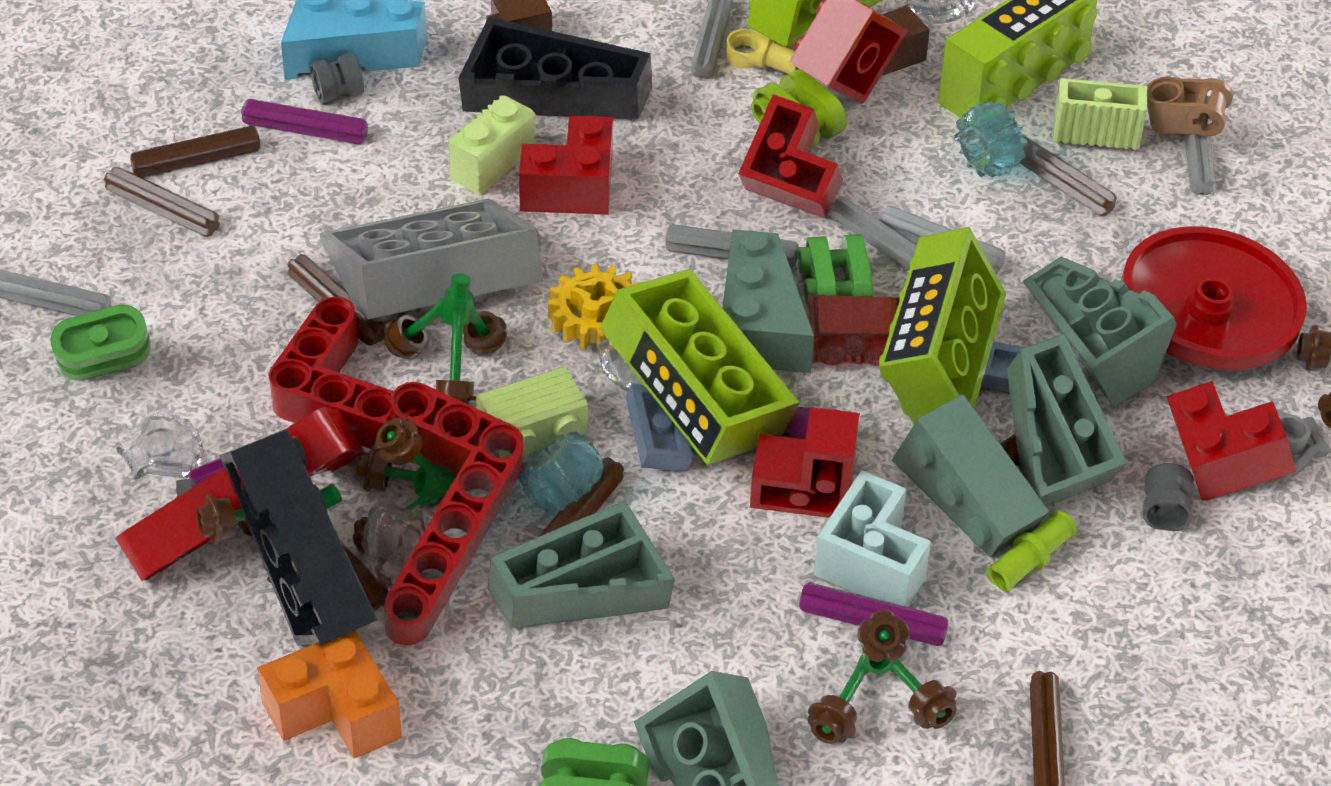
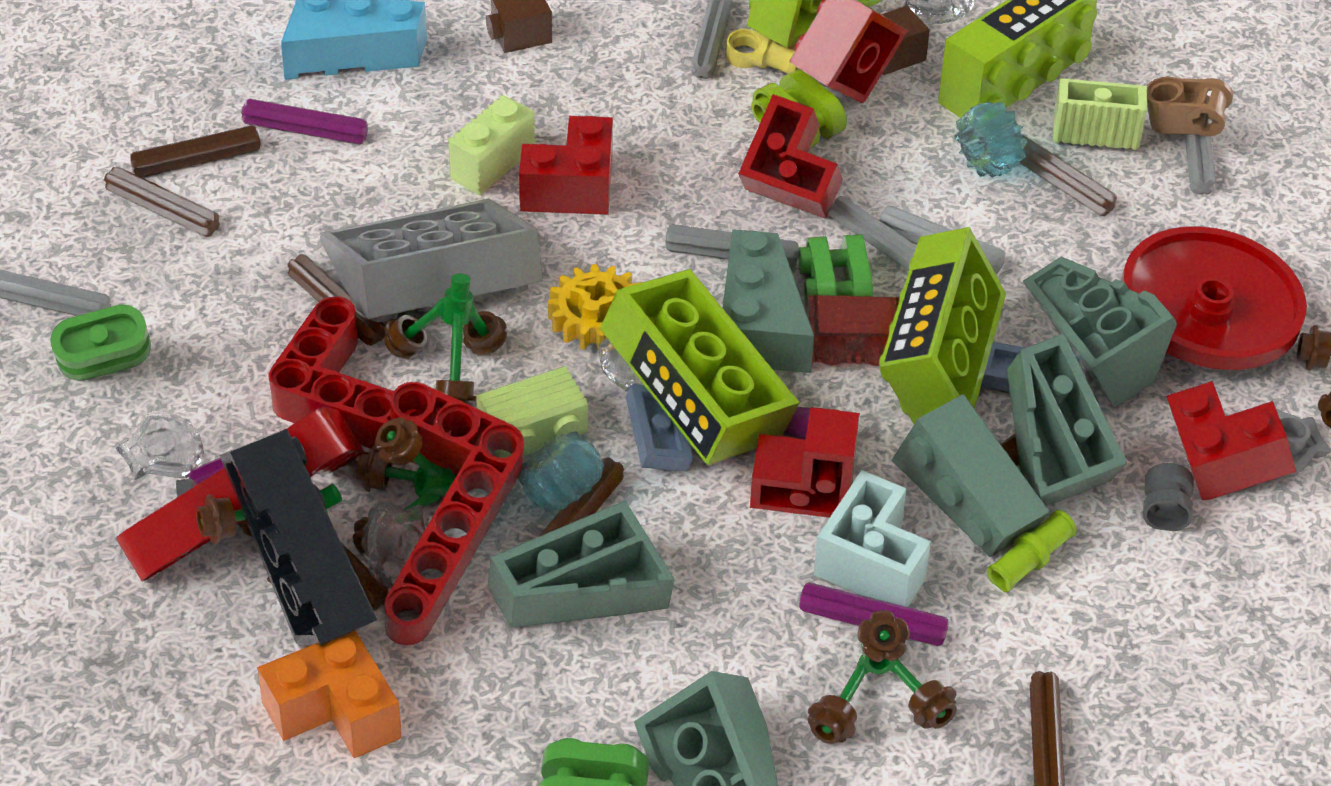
(336, 77): dark grey wheel -> none
(554, 73): black wedge -> none

